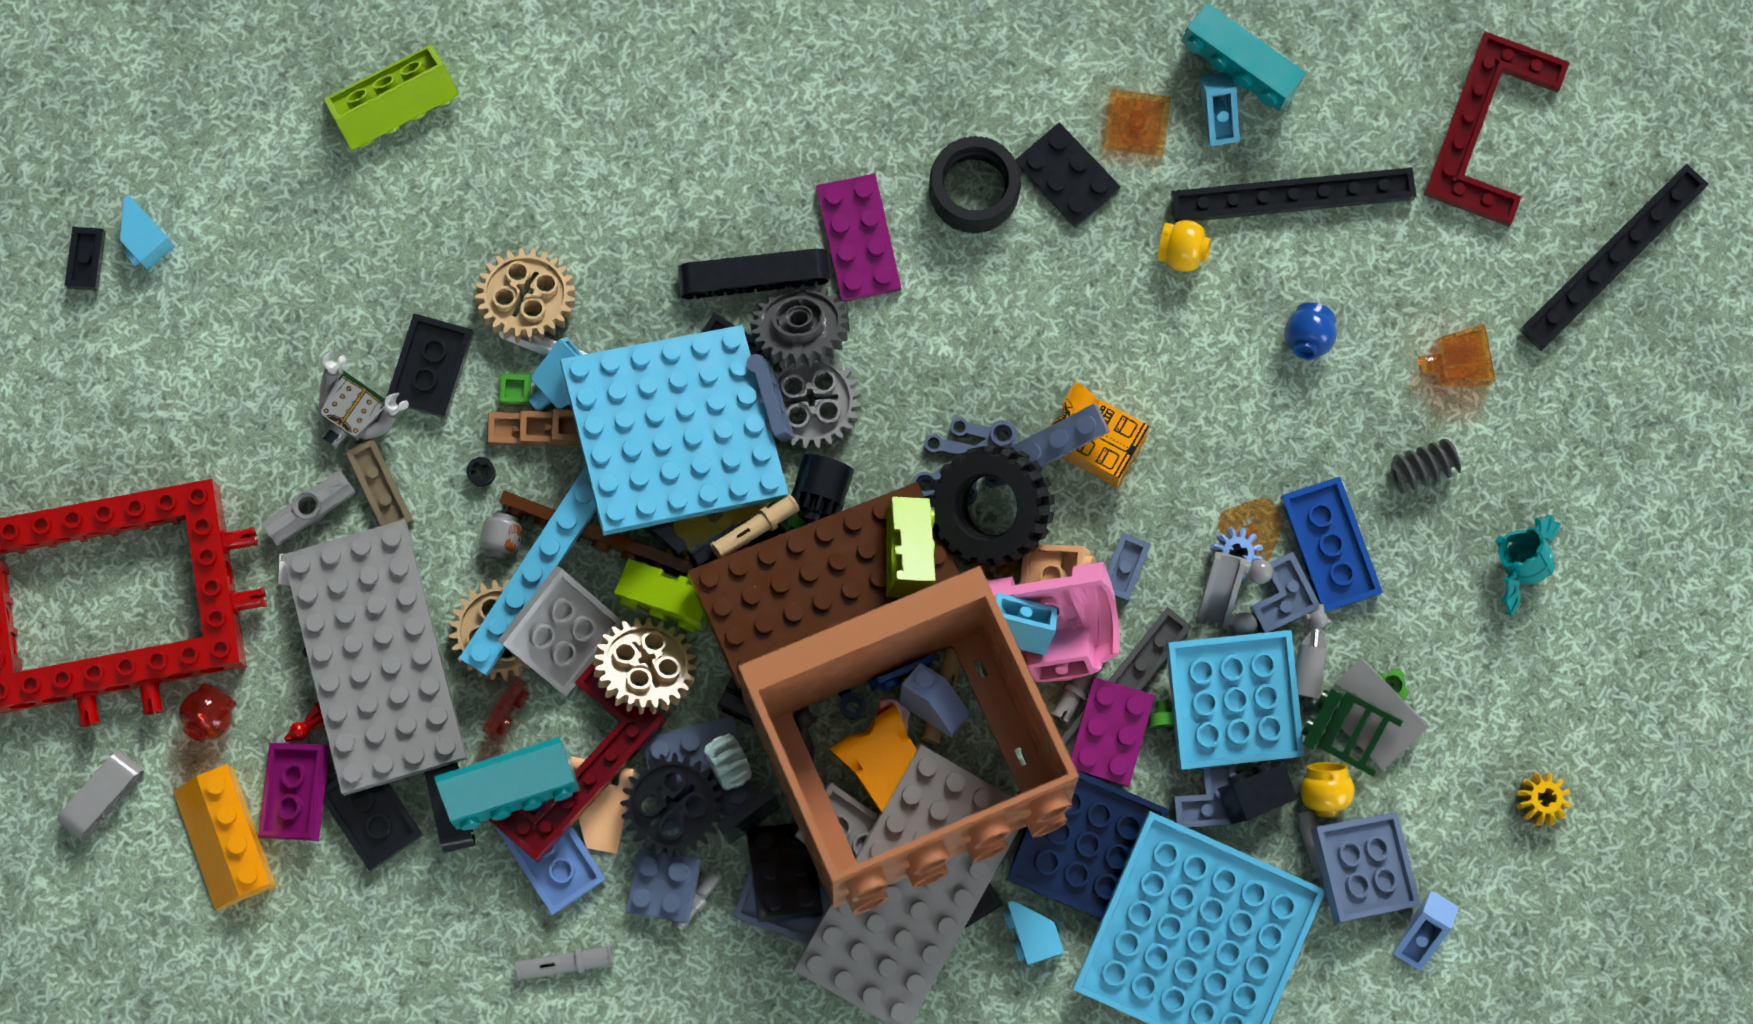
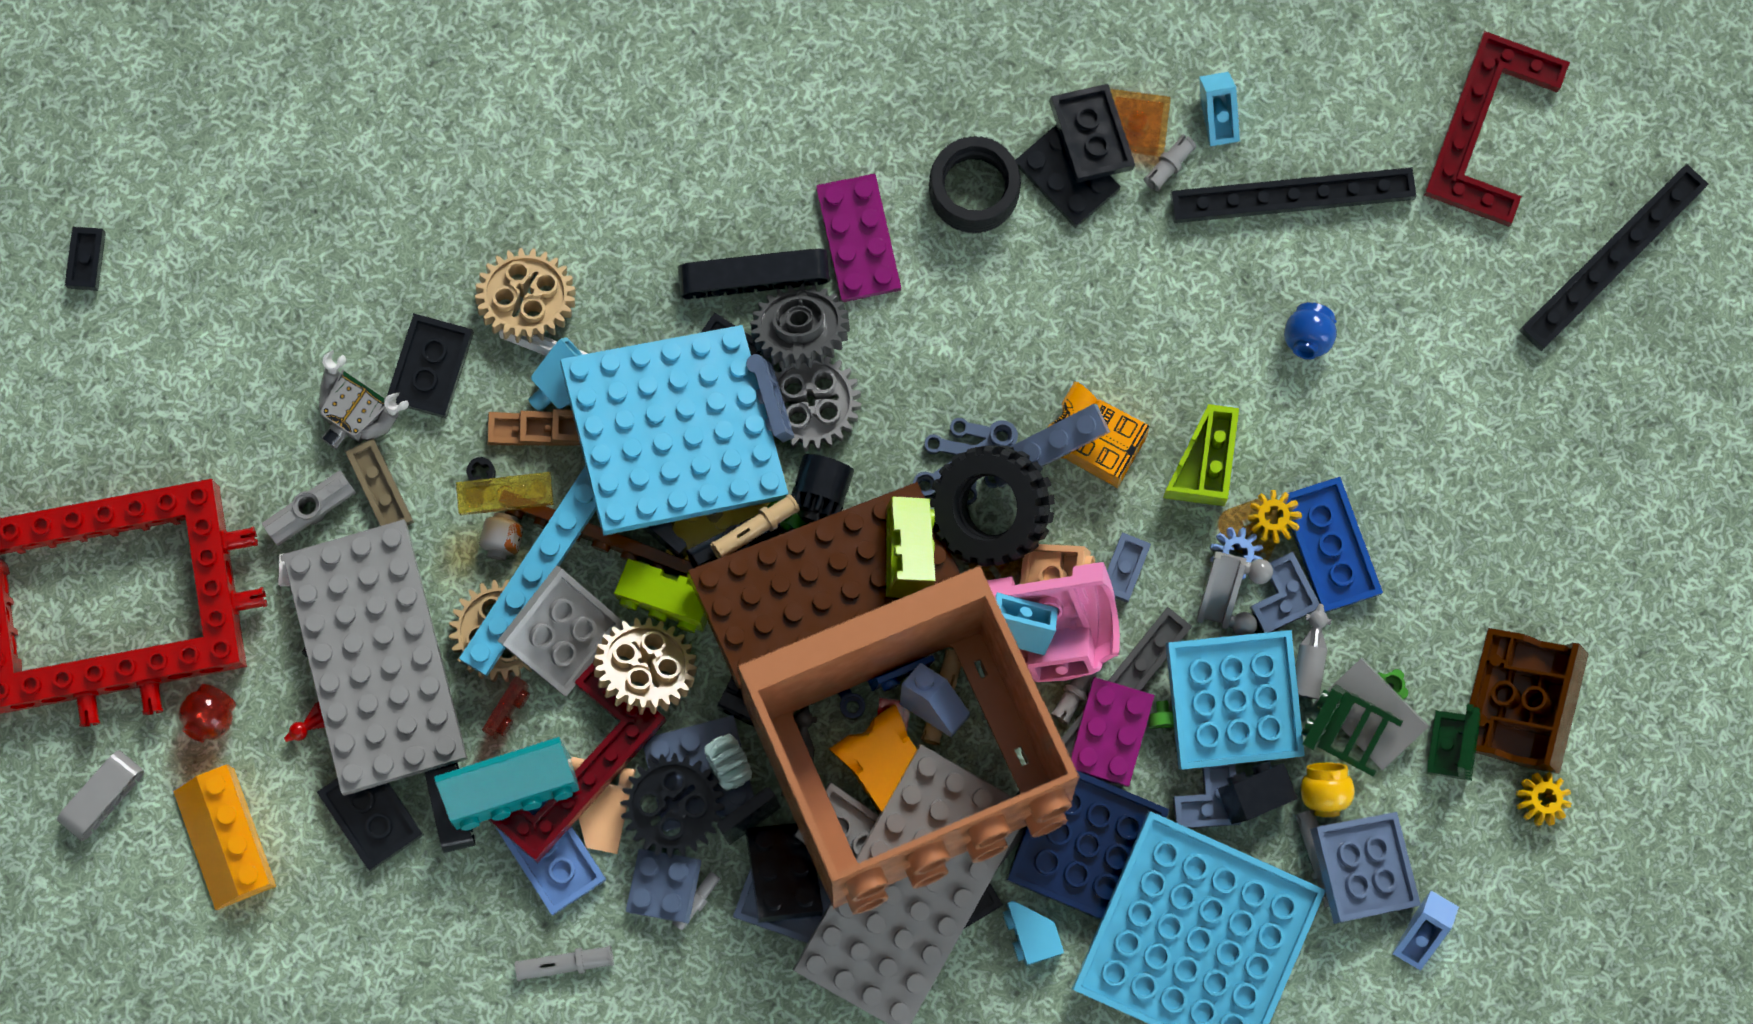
(141, 236): medium azure slope -> none
(294, 791): magenta tile -> none
(392, 97): lime slope -> none
(504, 493): none -> clear yellow plate
(515, 389): bright green tile -> none
(1092, 133): none -> black plate
(1169, 162): none -> light grey pin
(1183, 245): yellow piece -> none
(1207, 462): none -> lime wedge
(1243, 57): teal slope -> none
(1283, 522): none -> yellow gear
(1424, 463): dark grey piece -> none
(1454, 743): none -> dark green plate
(1461, 359): clear orange torso -> none
(1526, 558): teal helmet -> none
(1527, 698): none -> reddish brown piece

